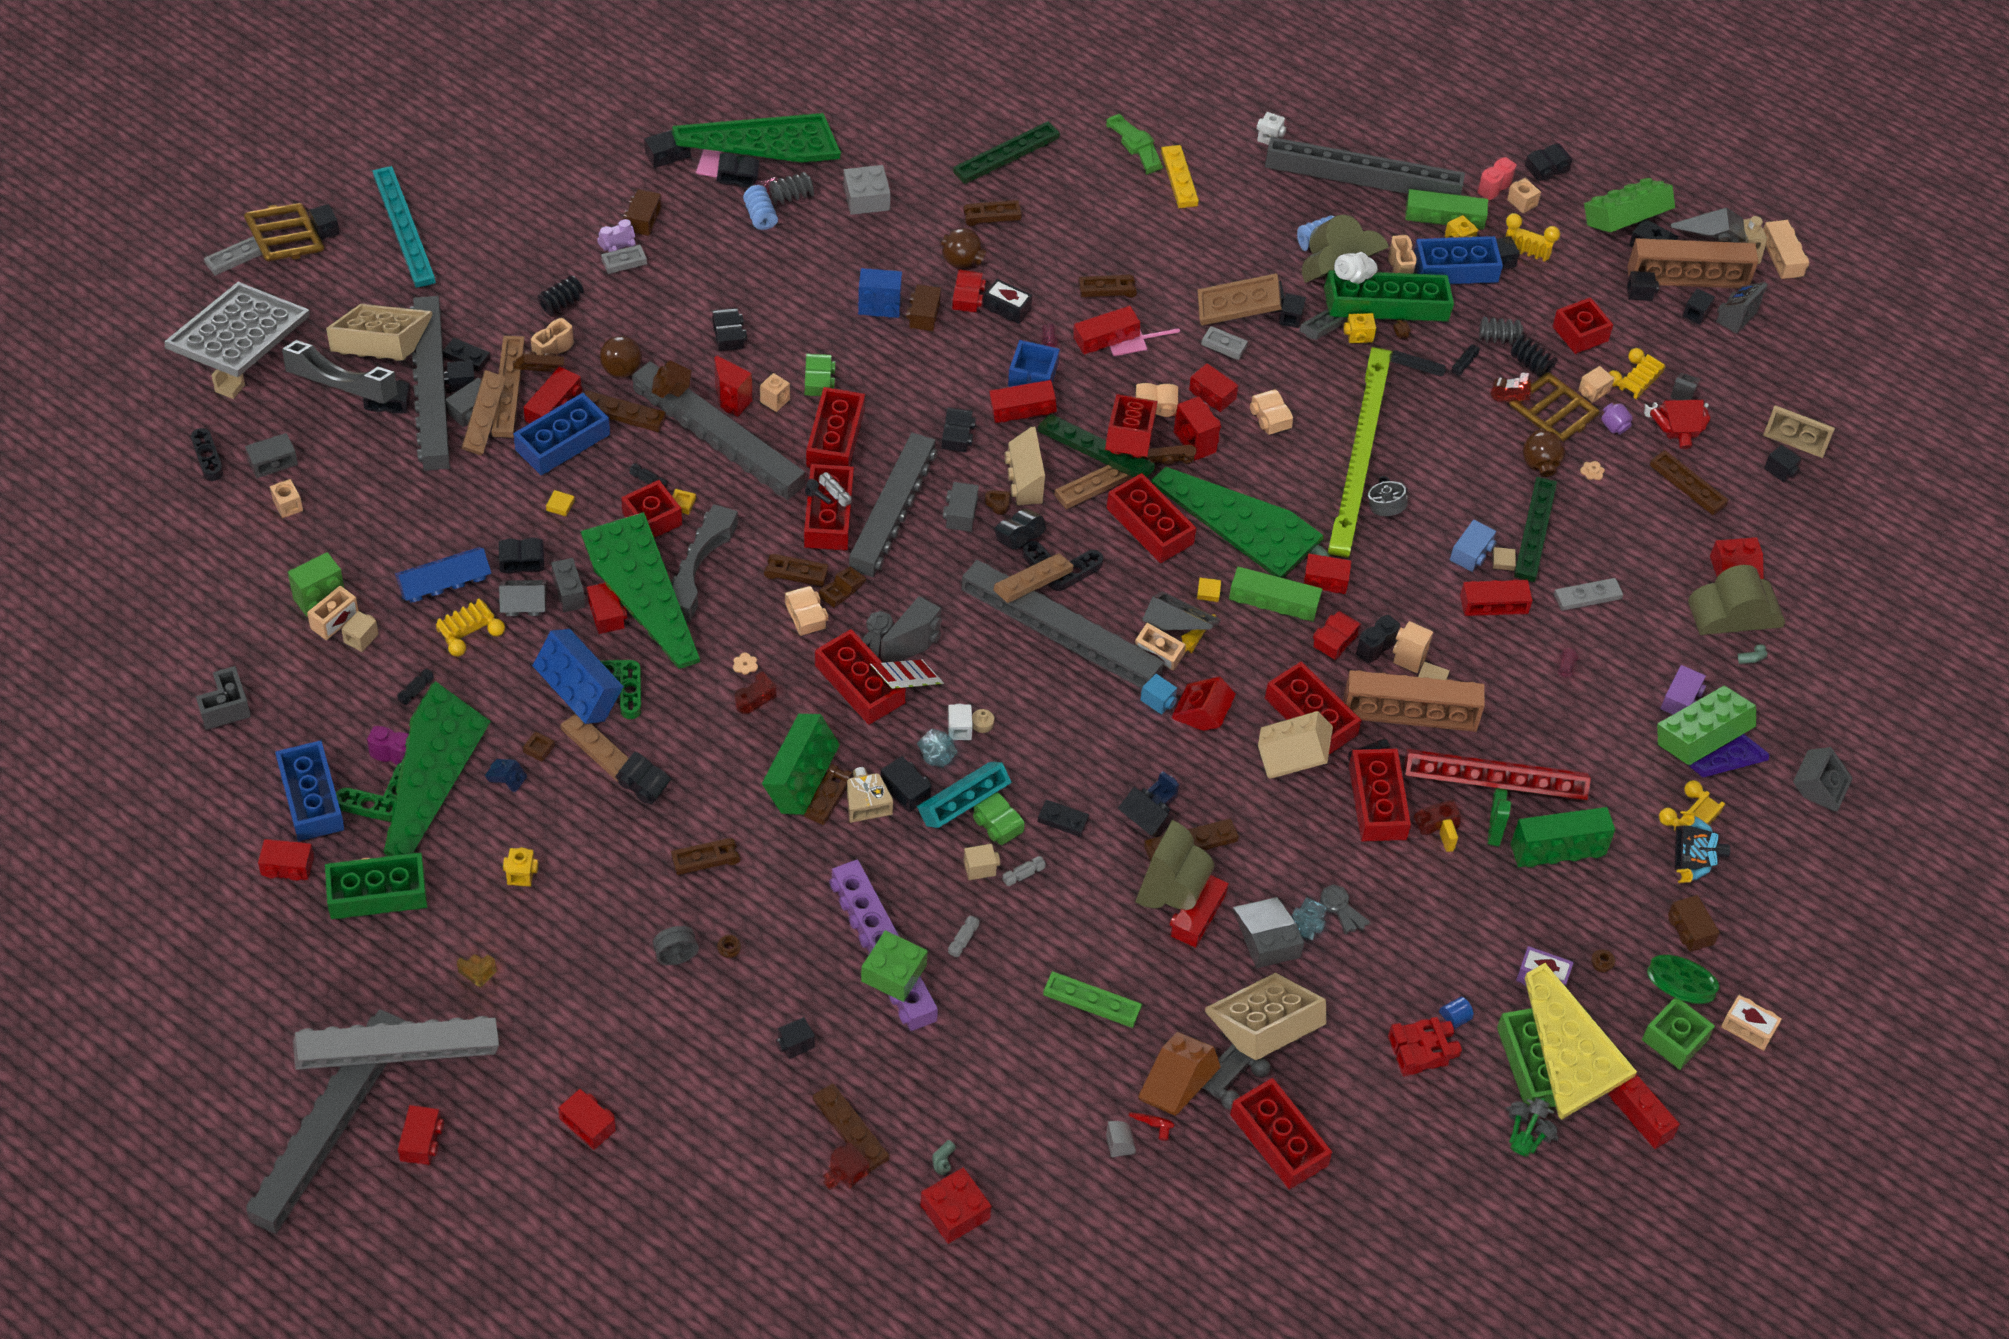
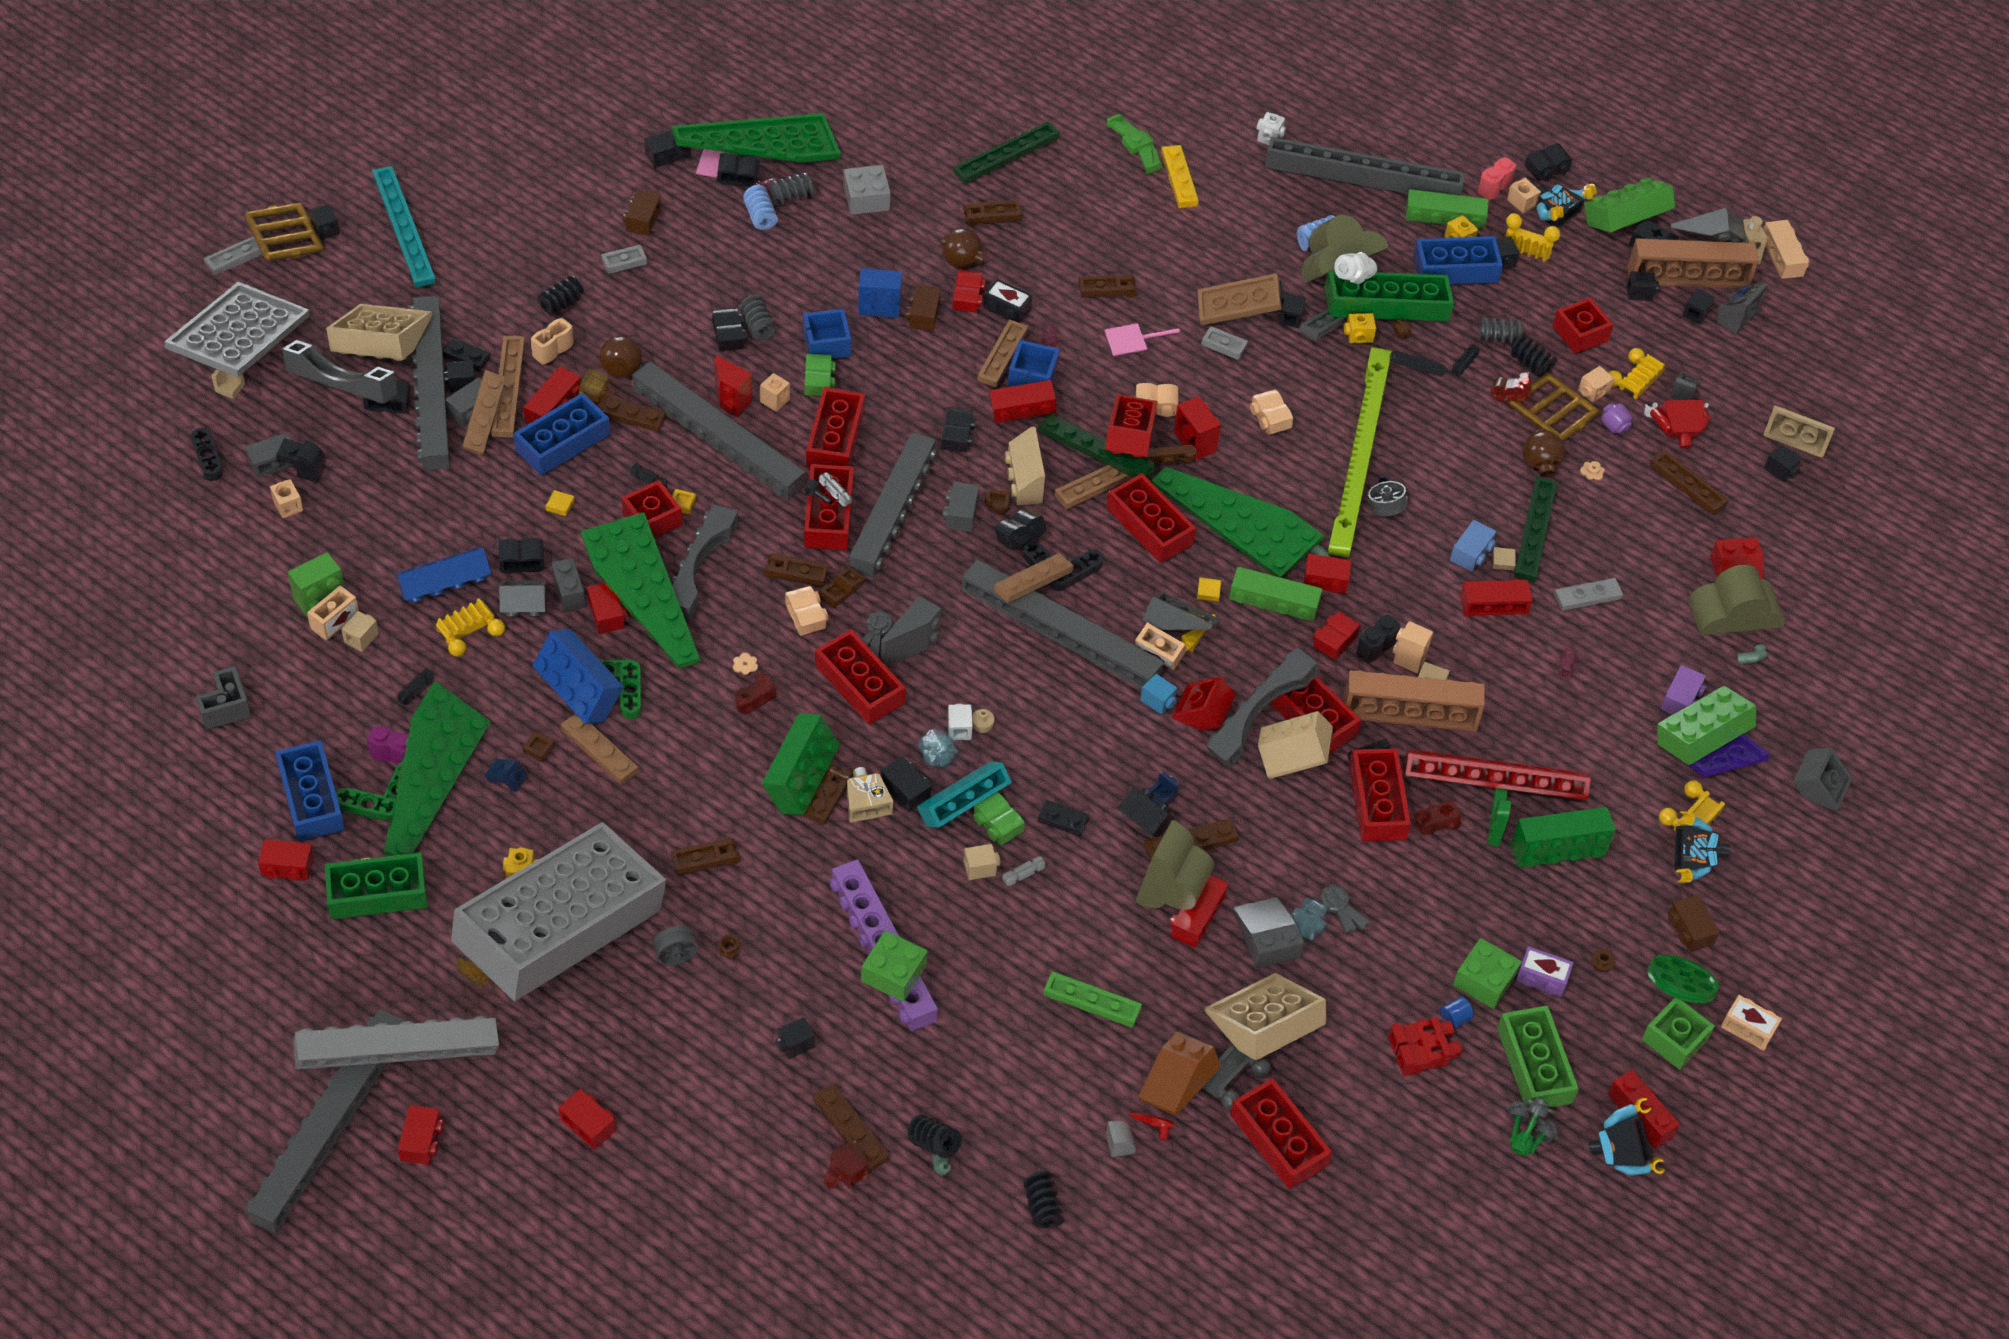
(306, 456): none -> black brick
(532, 362): reddish brown plate -> none
(557, 911): none -> light grey piece
(594, 383): none -> clear yellow panel
(617, 236): lavender piece -> none
(642, 778): black brick -> none
(671, 379): reddish brown brick -> none
(757, 317): none -> dark grey piece
(827, 333): none -> blue piece
(907, 673): sticker -> none
(934, 1136): none -> black piece
(955, 1205): red brick -> none
(963, 936): light grey axle -> none
(1002, 353): none -> medium nougat plate
(1042, 1200): none -> black piece
(1106, 330): red brick -> none
(1213, 387): red brick -> none
(1293, 674): none -> dark grey arch
(1401, 255): light nougat brick -> none
(1448, 835): yellow tile -> none
(1487, 973): none -> bright green brick
(1562, 204): none -> torso
(1575, 1049): light yellow wing -> none
(1625, 1142): none -> torso

